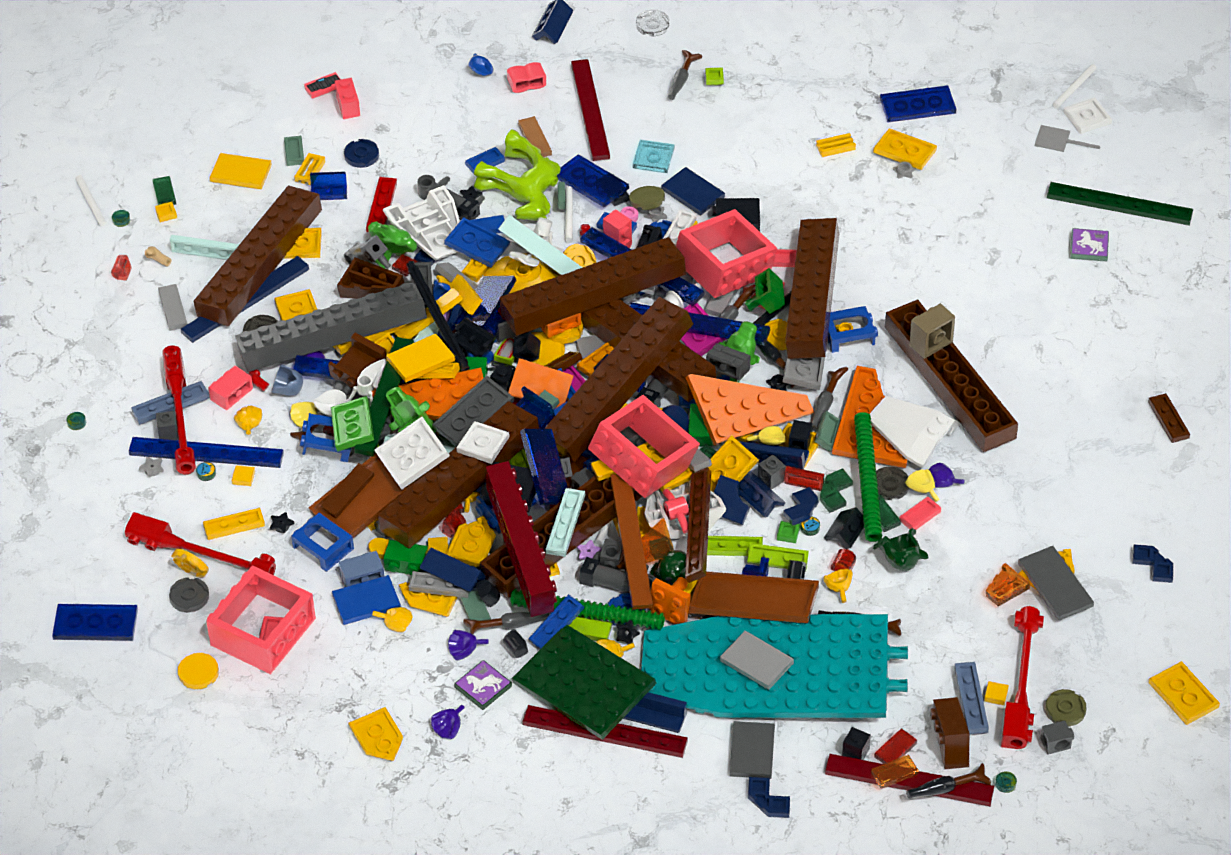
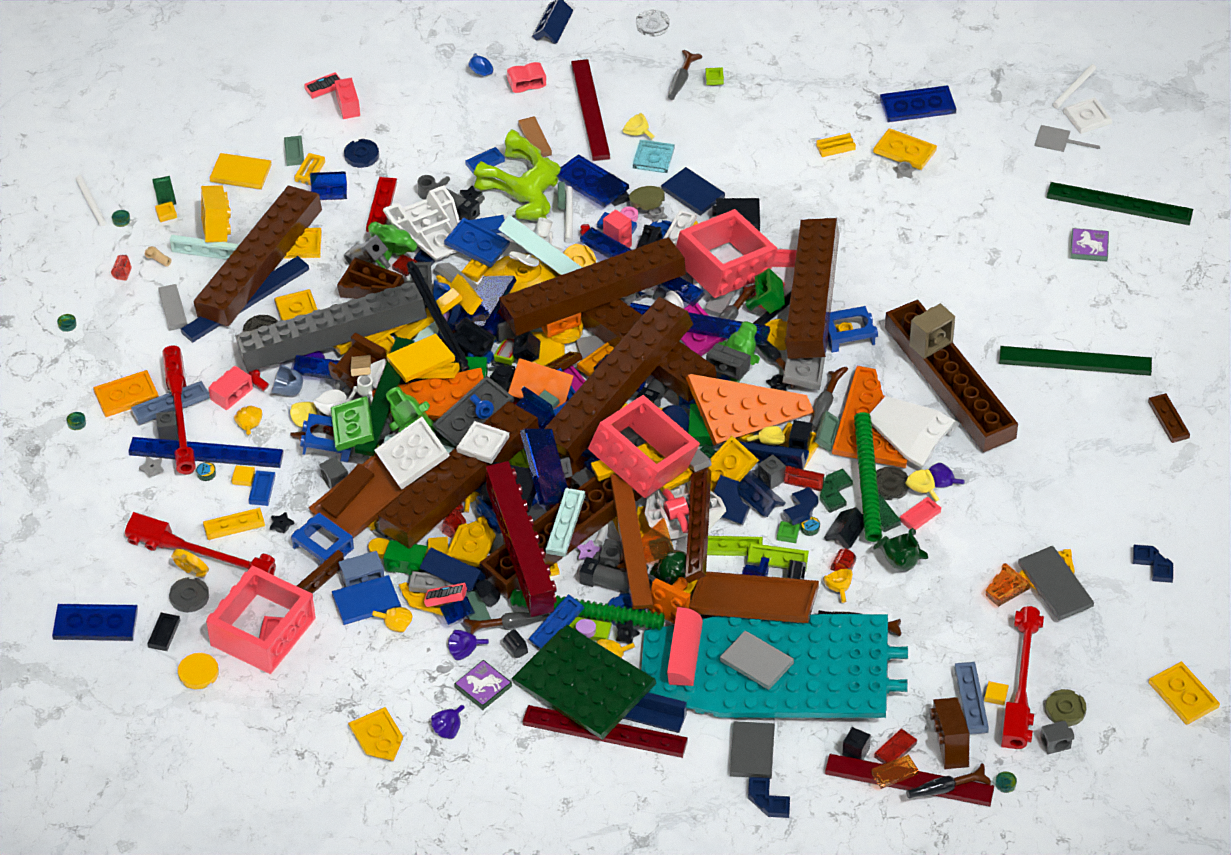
(67, 322): none -> clear green tile
(125, 393): none -> light orange tile
(164, 631): none -> black tile
(215, 213): none -> yellow brick
(262, 488): none -> blue tile
(322, 573): none -> reddish brown tile
(332, 472): none -> dark grey brick
(361, 365): none -> tan tile
(445, 594): none -> tile
(457, 611): none -> clear blue panel
(483, 408): none -> blue plate
(586, 627): none -> lavender tile
(637, 126): none -> light yellow piece
(684, 647): none -> coral brick
(1075, 360): none -> dark green tile

